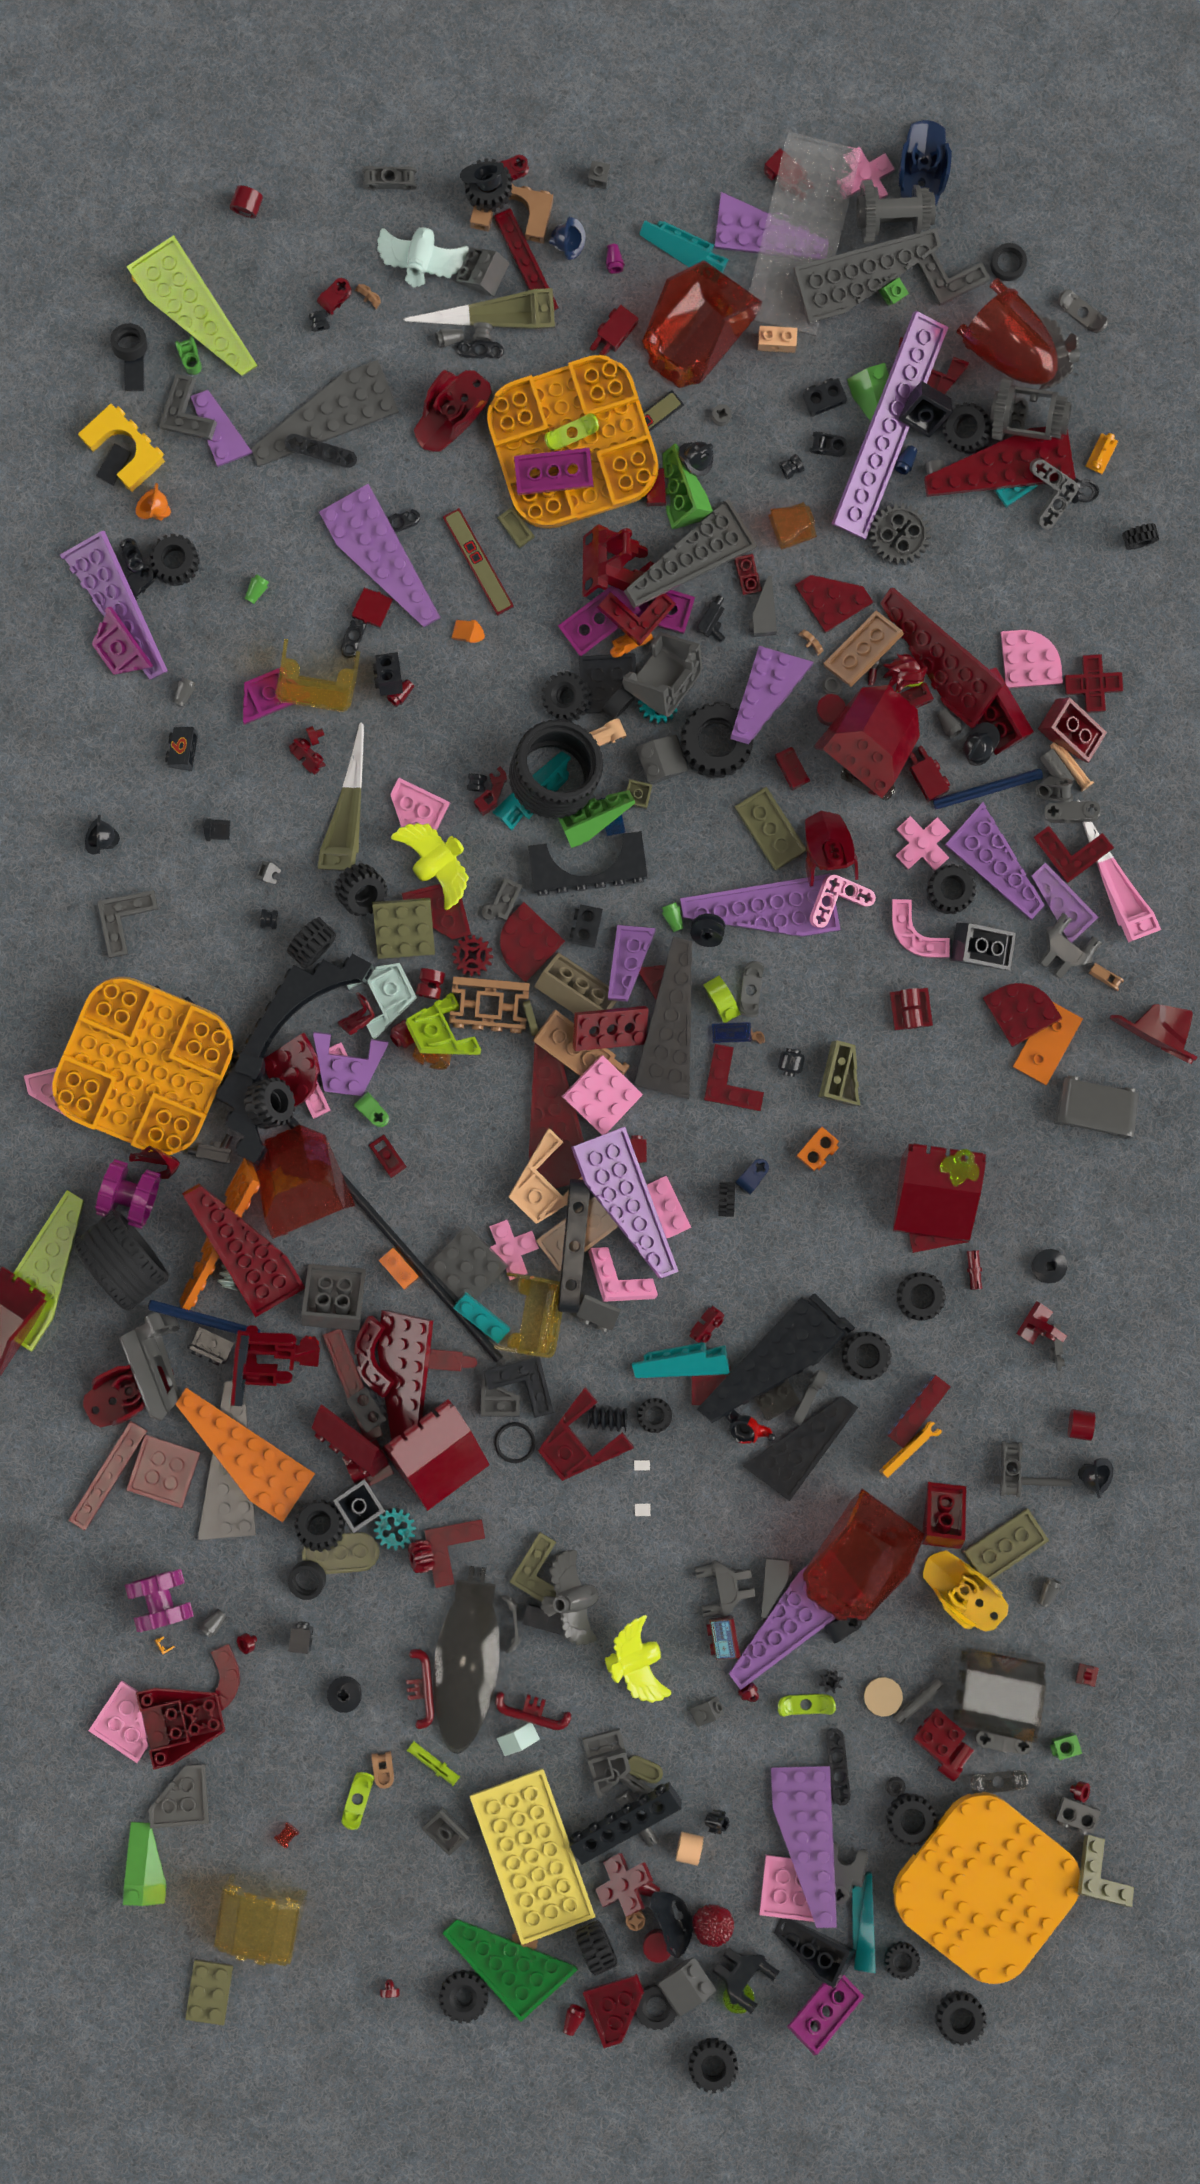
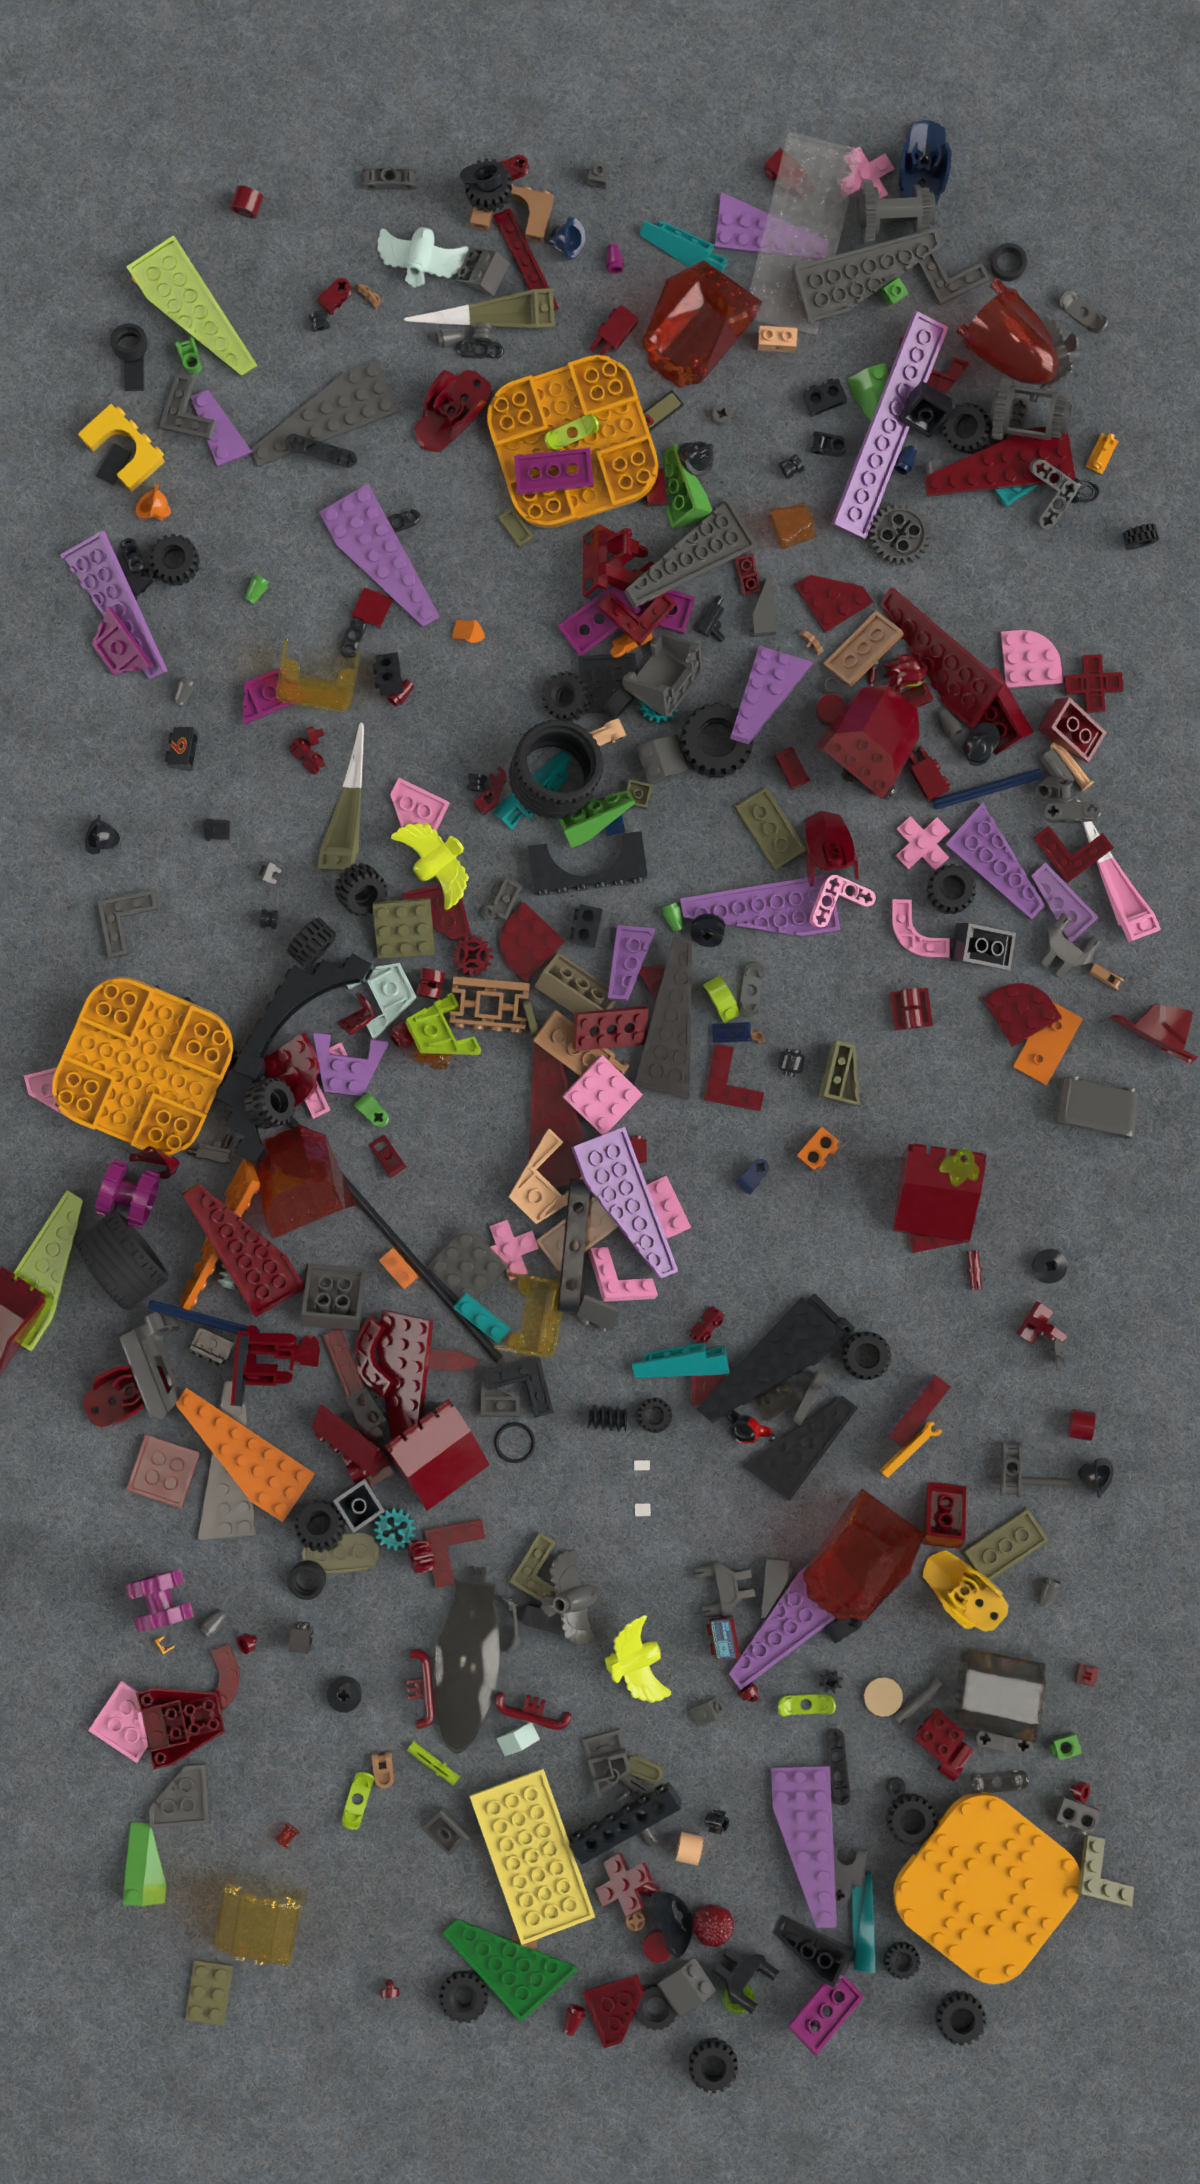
(108, 1475): plate -> none
(478, 562): olive tile -> none
(565, 1450): dark red wing -> none
(596, 1947): black tyre -> none
(726, 1199): black tyre -> none
(782, 1891): bright pink plate -> none
(905, 1303): black tyre -> none

